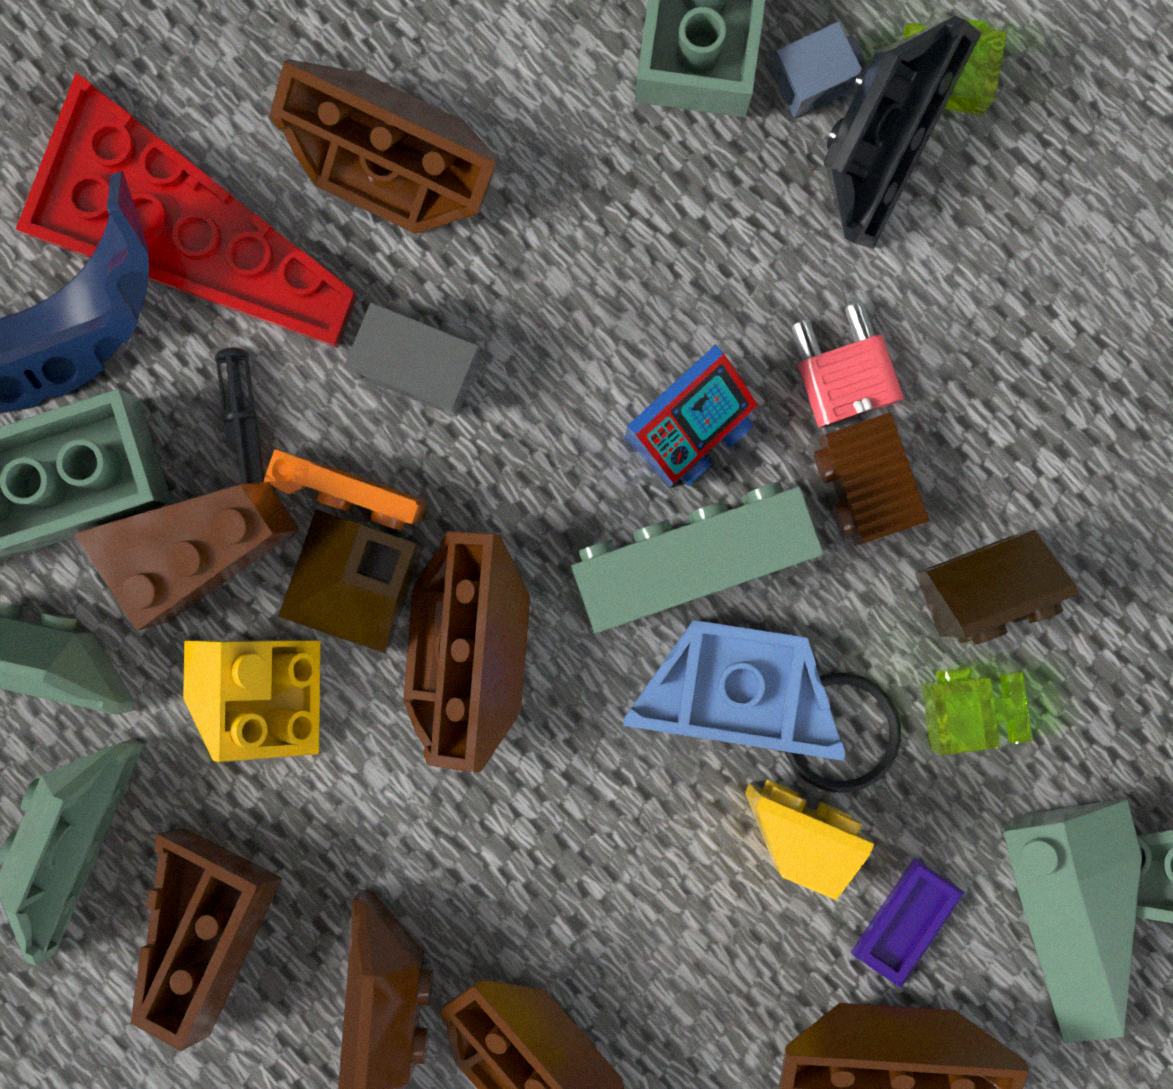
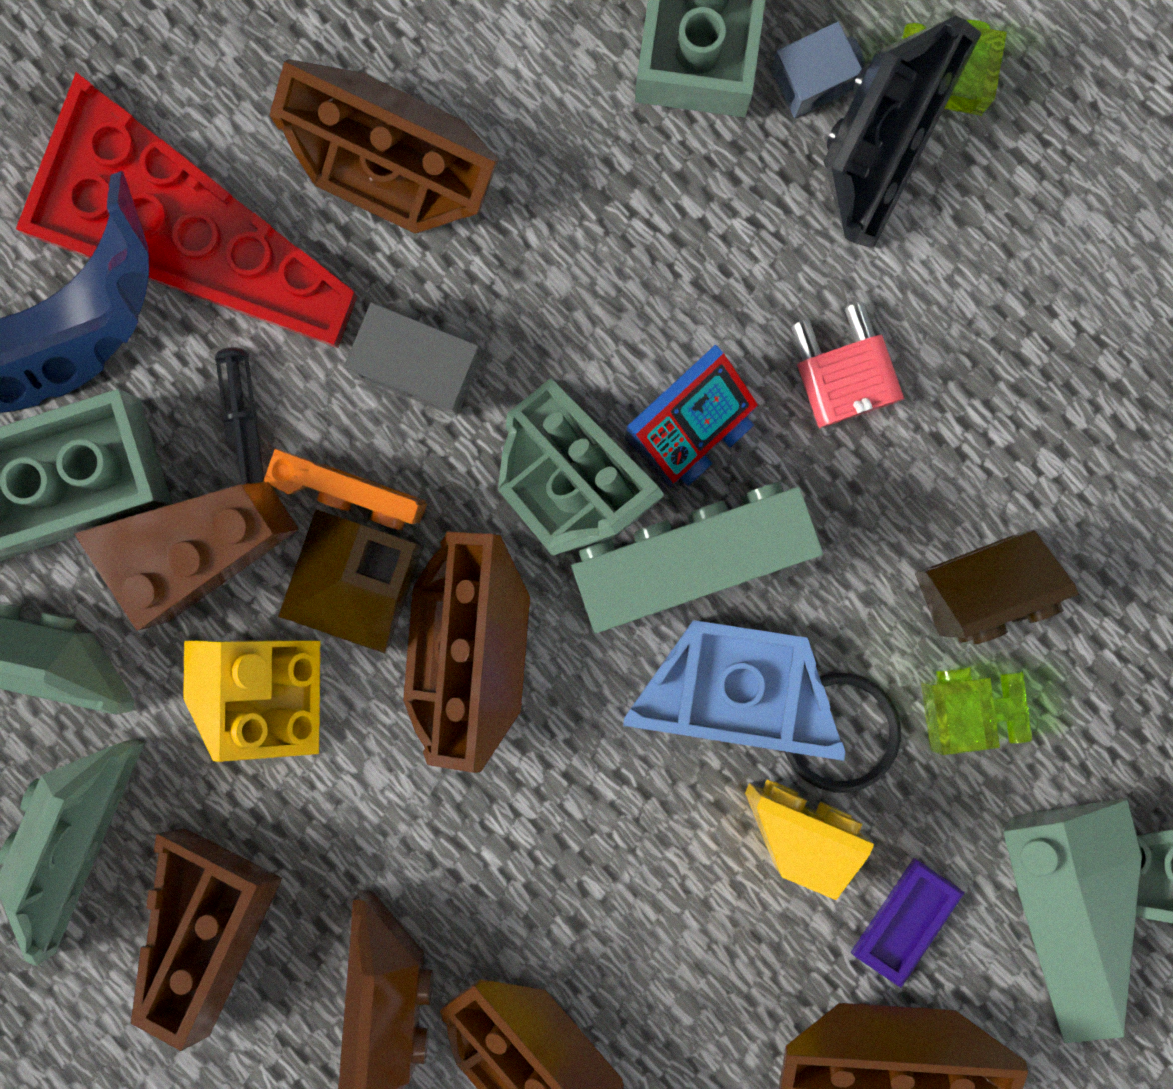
(569, 474): none -> sand green wedge
(870, 480): reddish brown brick -> none

